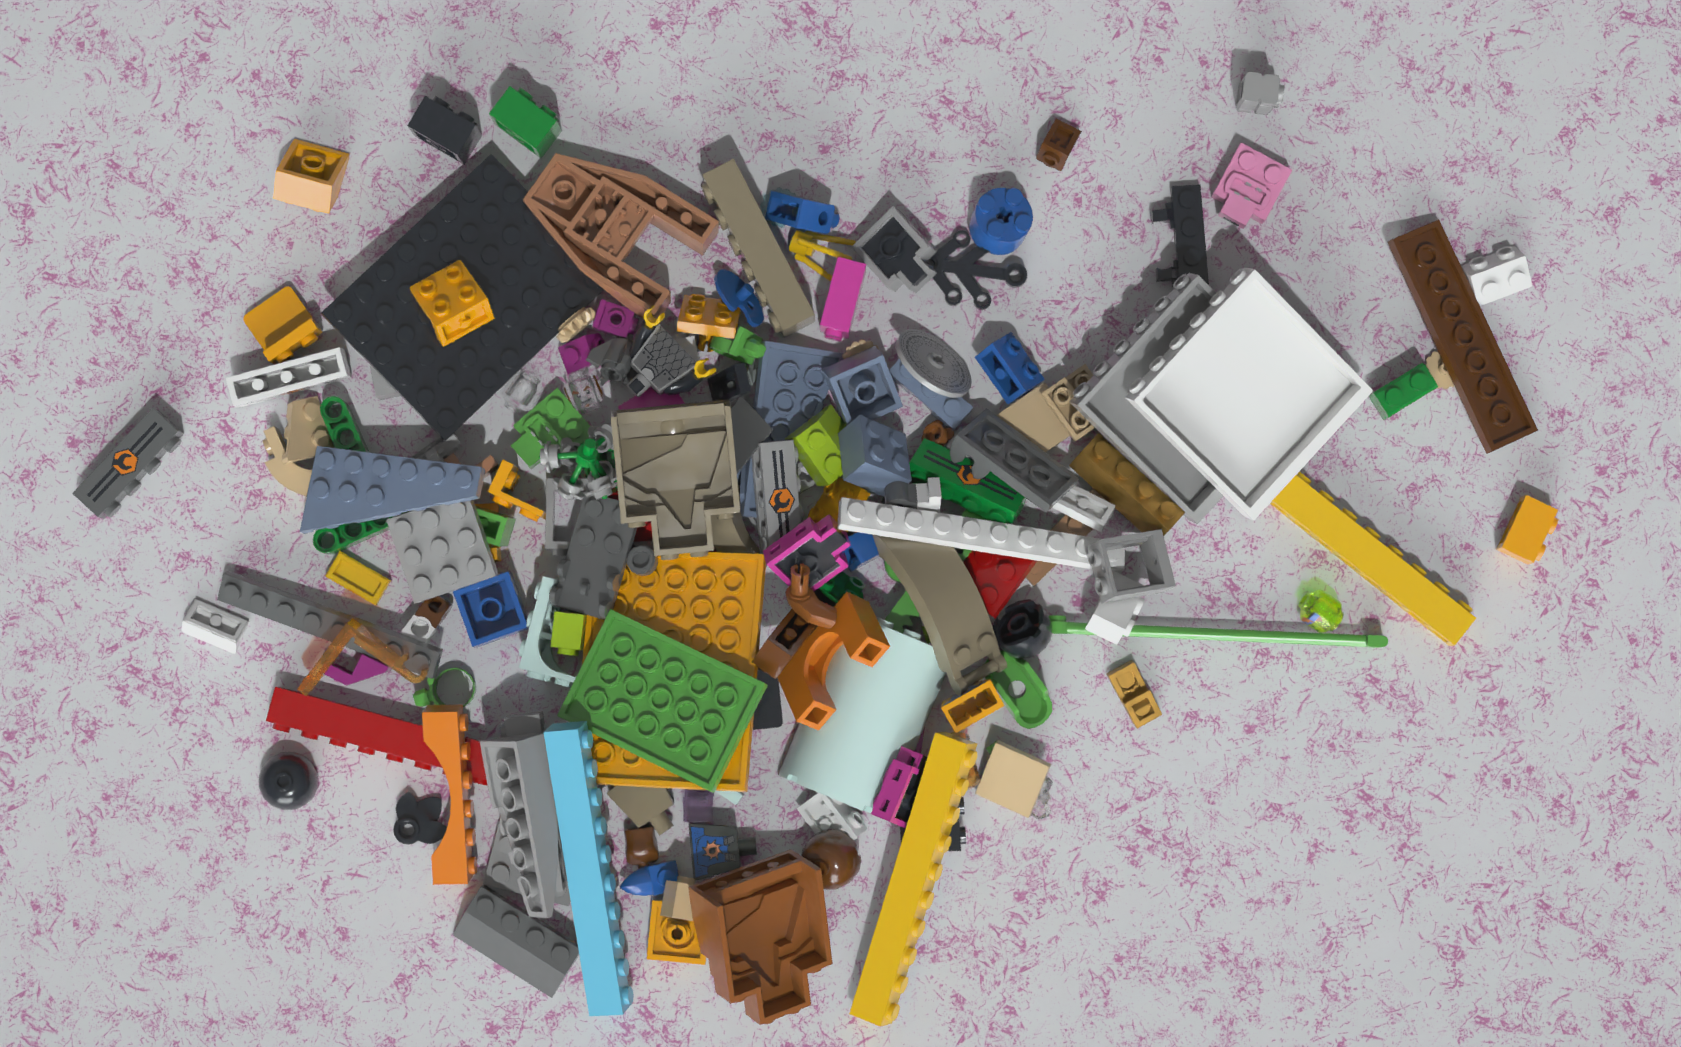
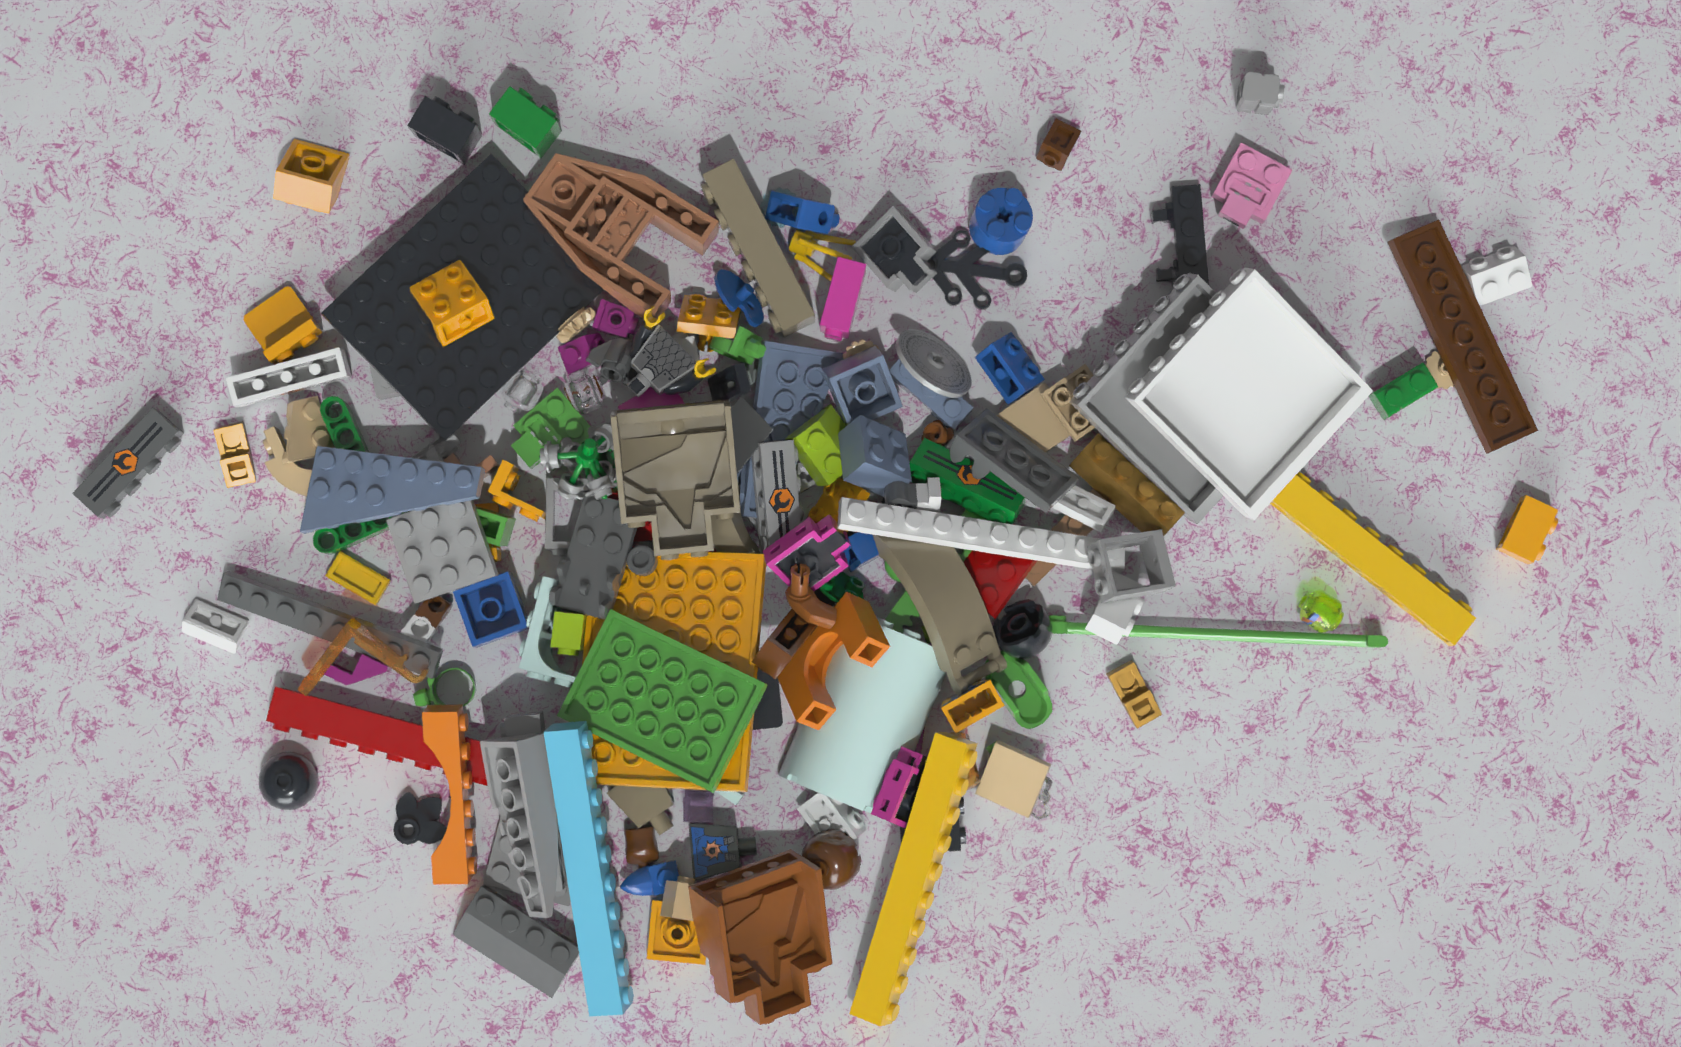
(235, 454): none -> slope

